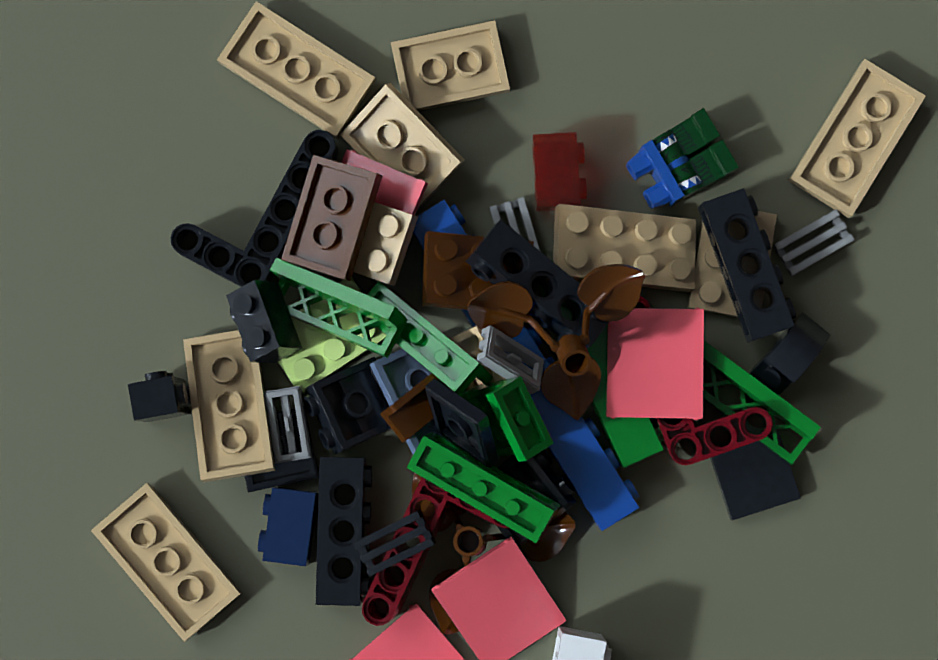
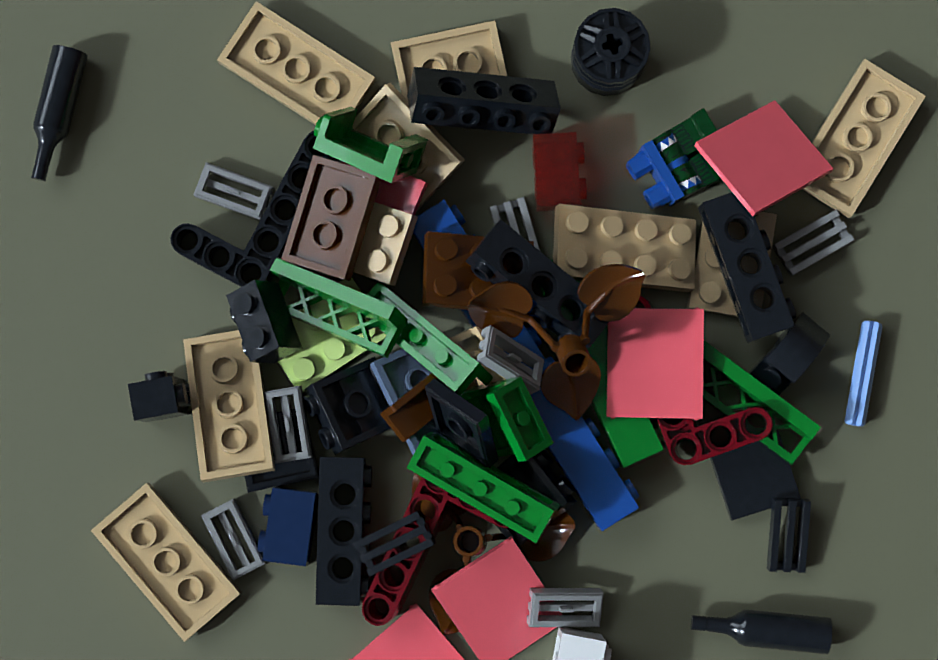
(56, 103): none -> black piece
(246, 532): none -> light grey tile
(262, 202): none -> light grey tile
(388, 162): none -> green panel
(483, 101): none -> black brick
(565, 594): none -> light grey tile
(598, 68): none -> black wheel
(763, 157): none -> coral piece
(772, 630): none -> black piece
(802, 535): none -> black tile
(863, 373): none -> light blue axle

